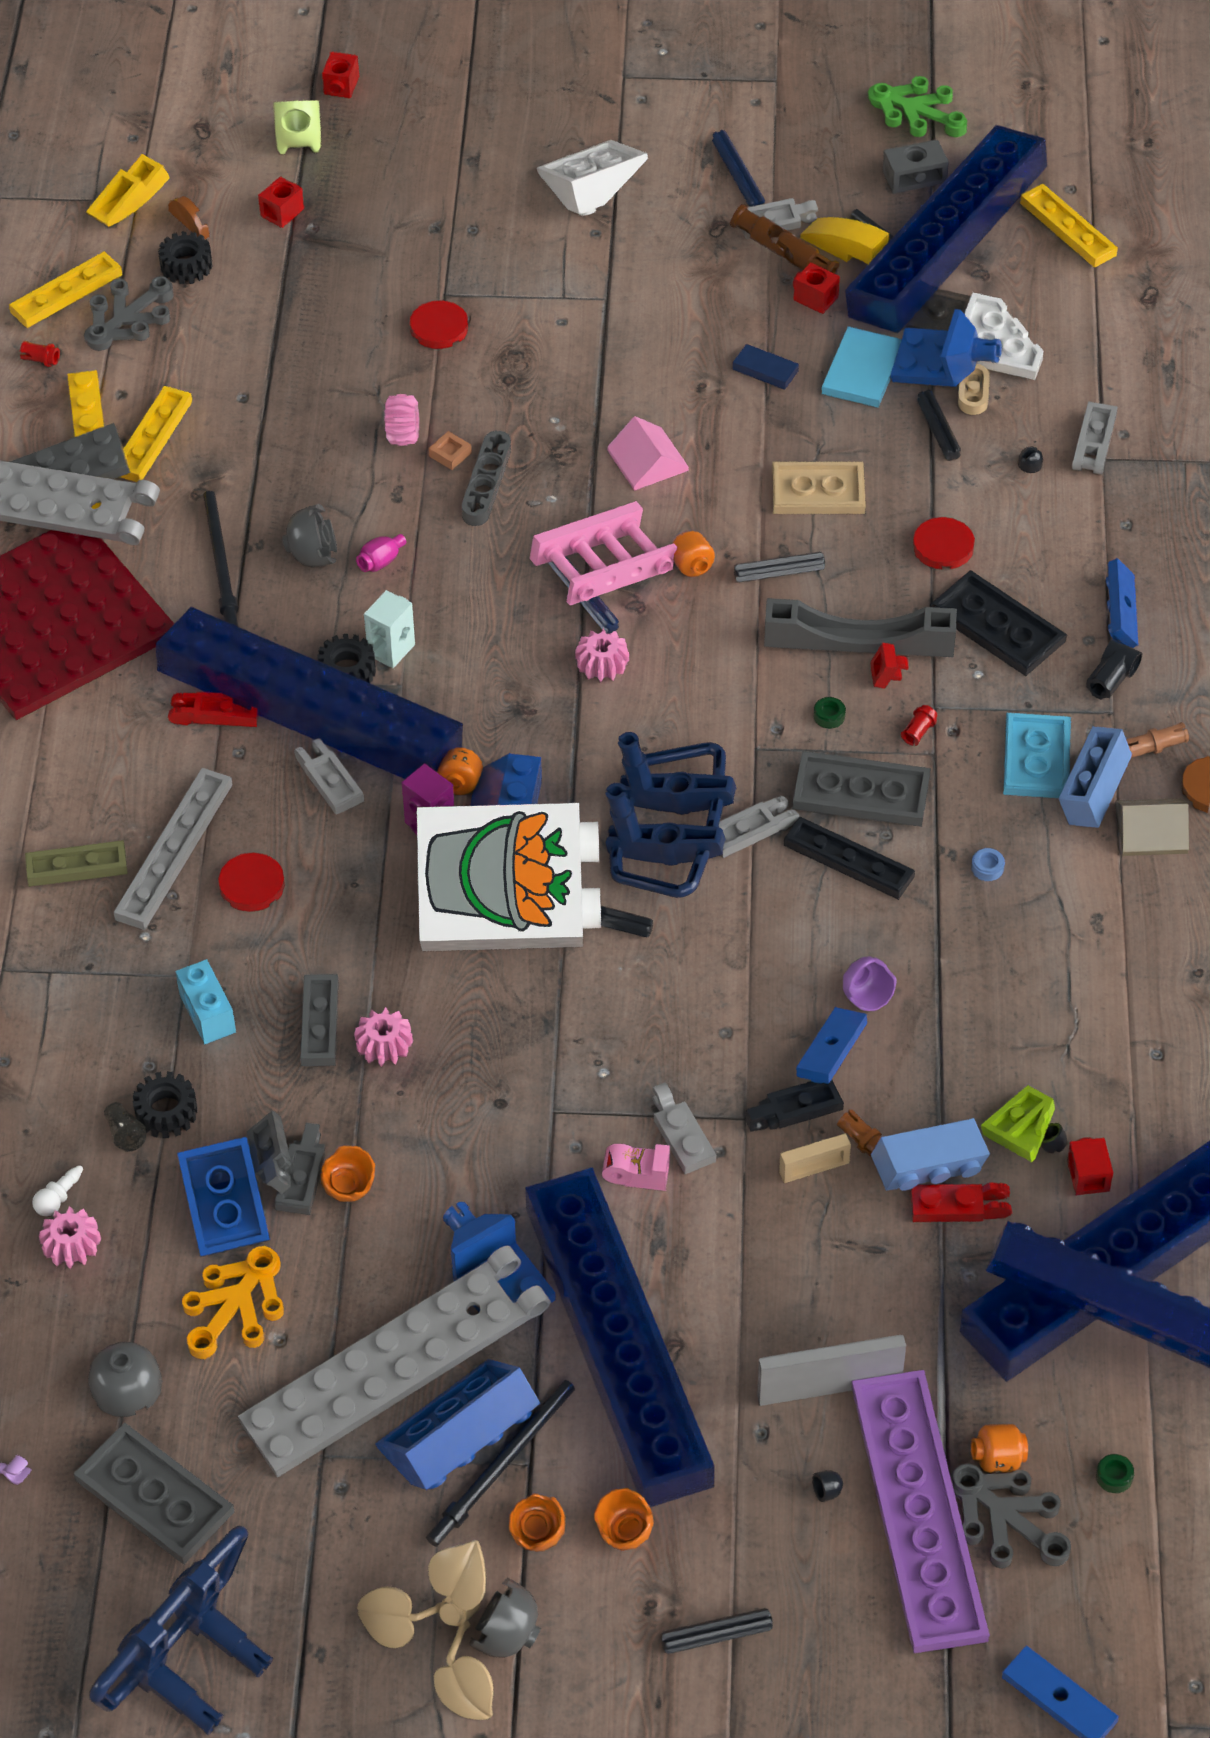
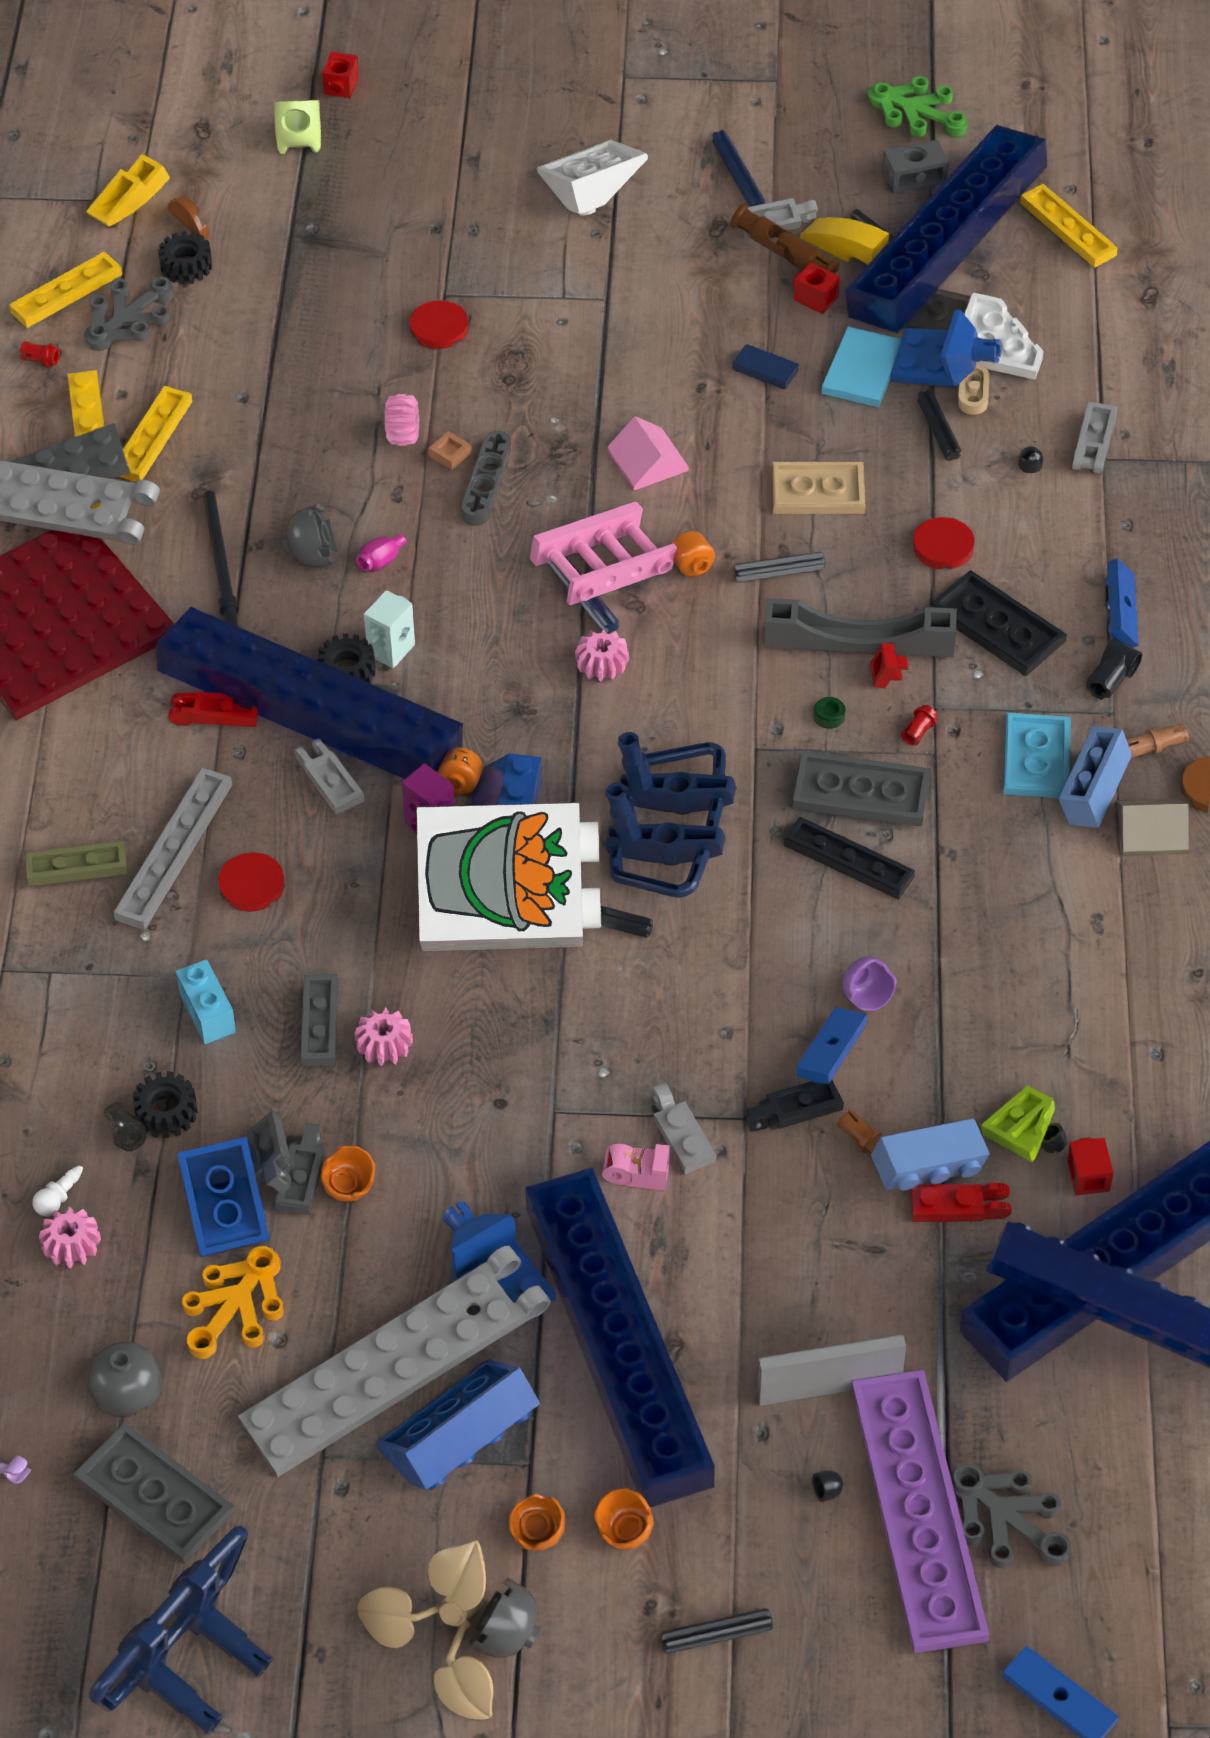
(281, 202): red brick -> none
(457, 1511): black bar -> none
(756, 824): light grey hinge -> none
(814, 1158): tan tile -> none
(988, 864): medium blue tile -> none
(999, 1448): orange head -> none
(1115, 1473): dark green tile -> none

